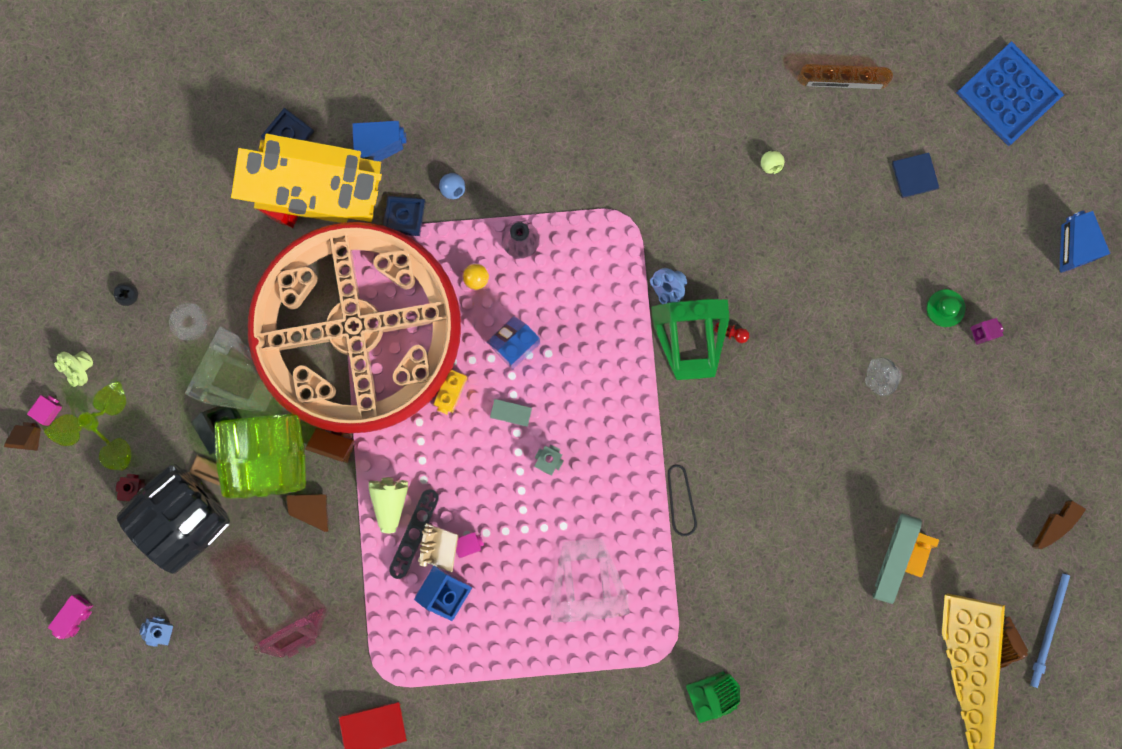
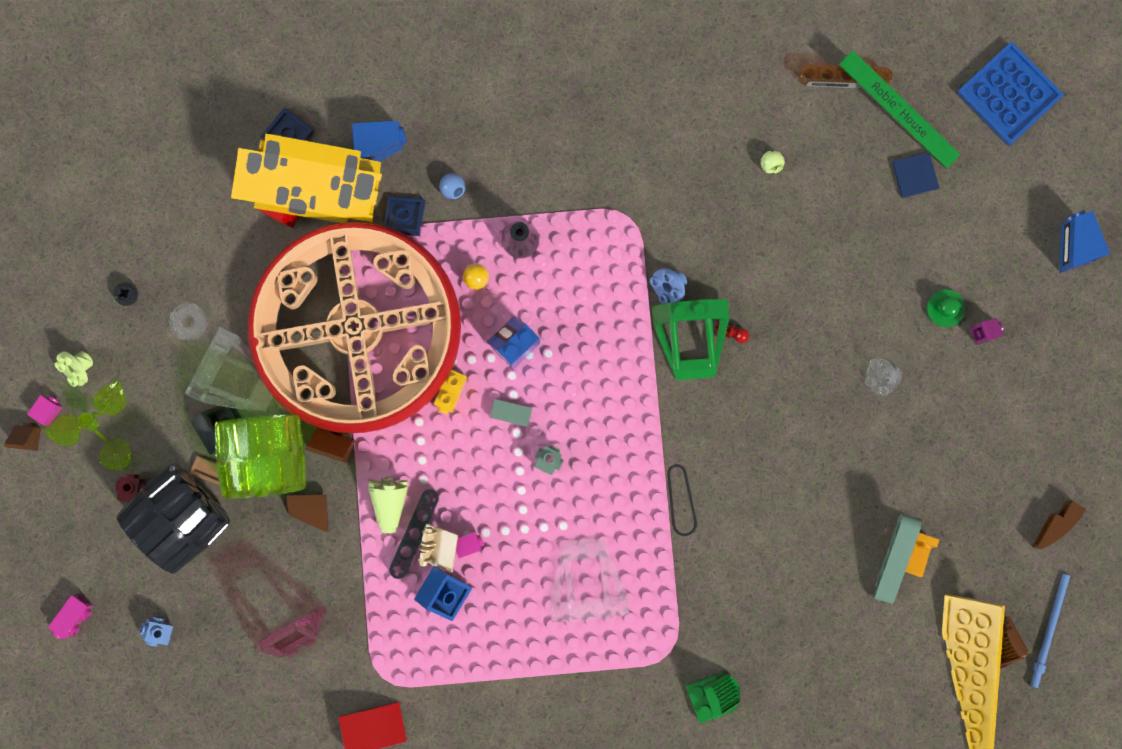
(899, 109): none -> green tile

